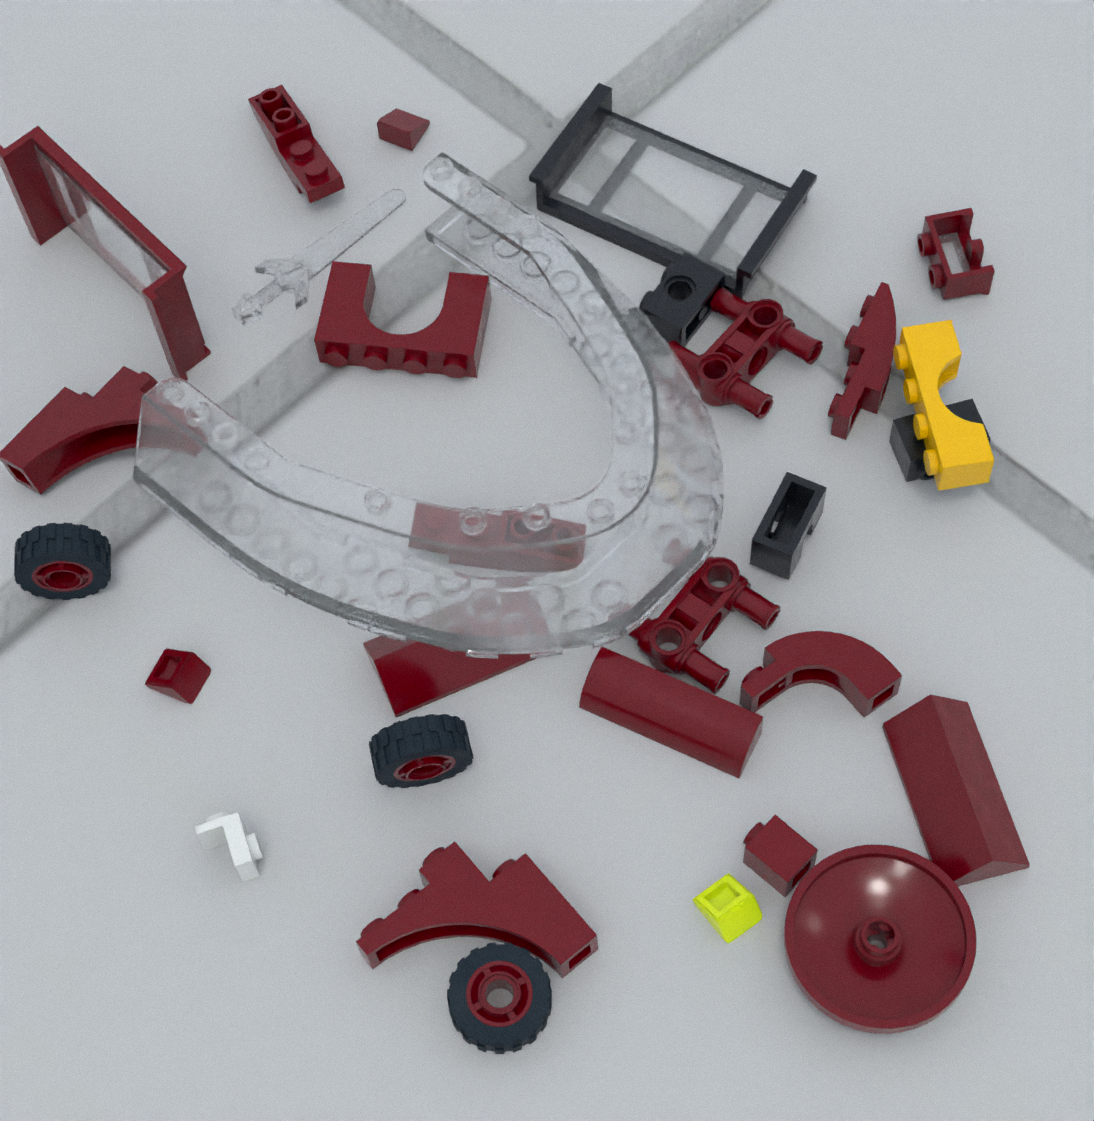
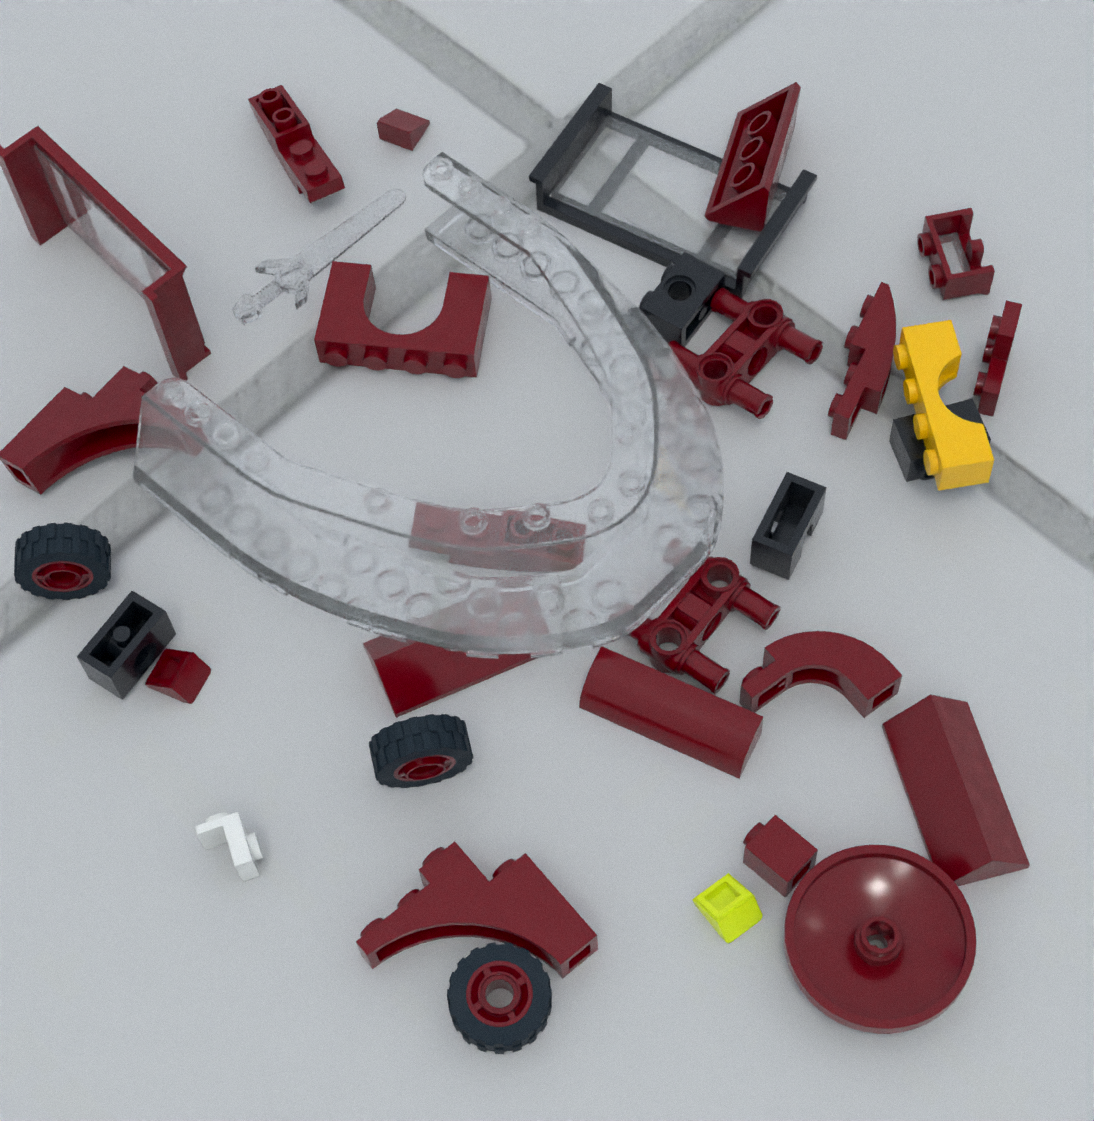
(127, 645): none -> black brick
(754, 161): none -> dark red slope
(996, 355): none -> dark red plate

